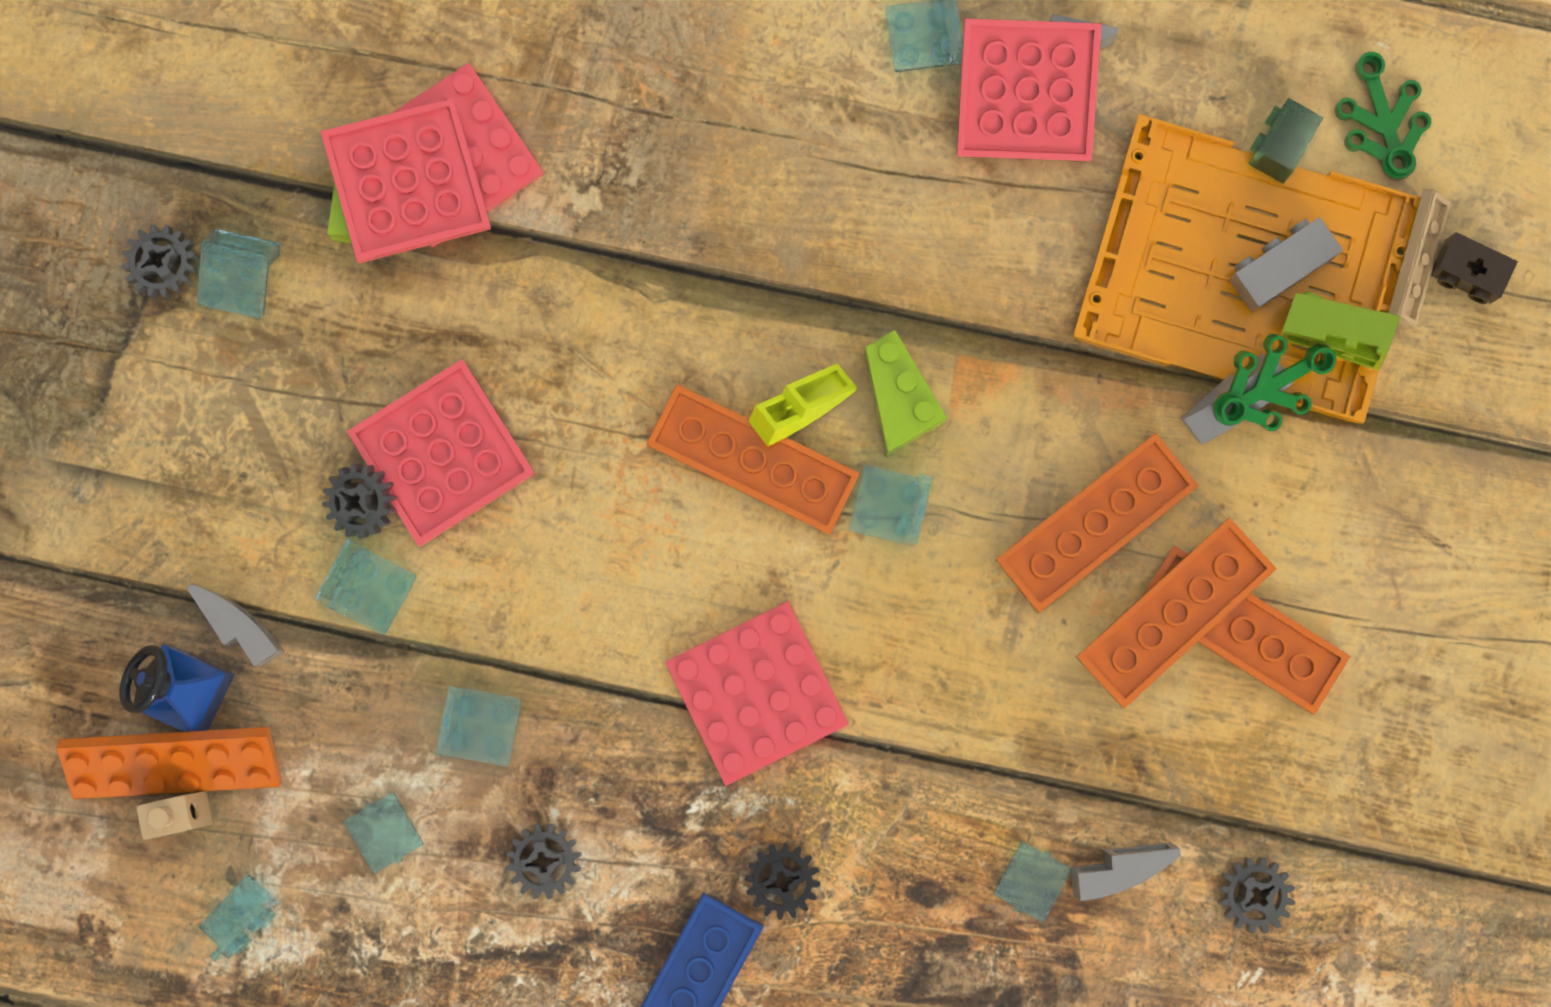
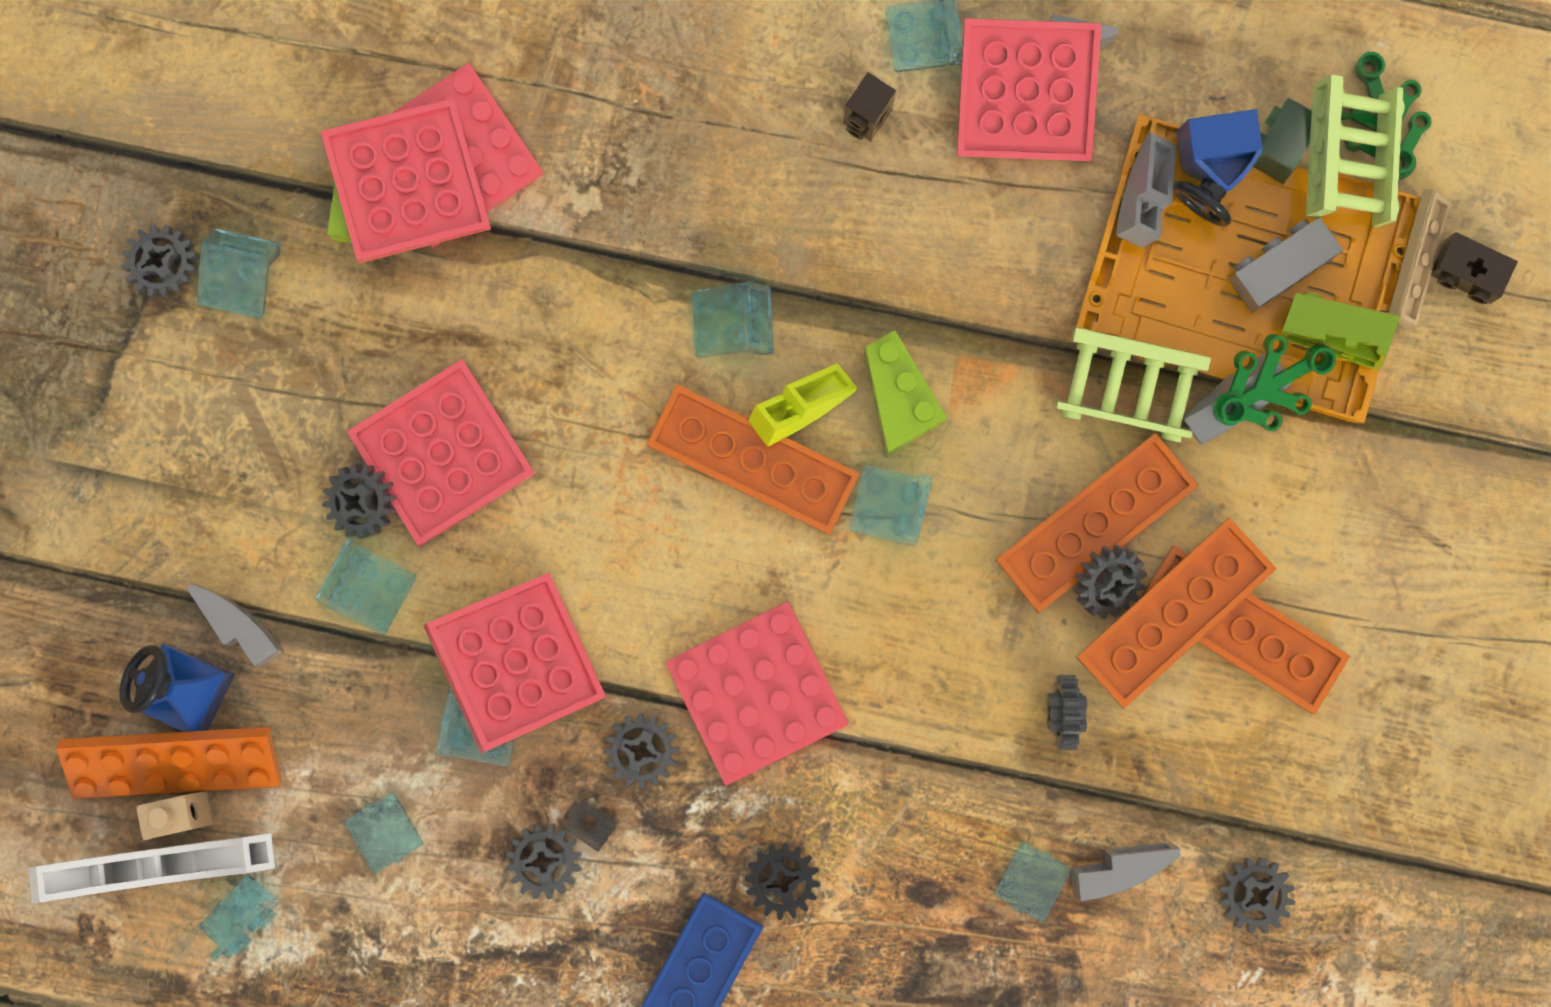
(151, 867): none -> white arch
(514, 662): none -> coral plate
(593, 837): none -> clear smoke brick
(635, 765): none -> dark grey gear
(732, 320): none -> clear light blue bracket
(868, 107): none -> dark brown brick
(1066, 712): none -> dark grey gear
(1109, 581): none -> dark grey gear
(1121, 351): none -> yellowish green fence
(1147, 192): none -> light grey slope
(1219, 154): none -> blue piece
(1325, 145): none -> yellowish green fence

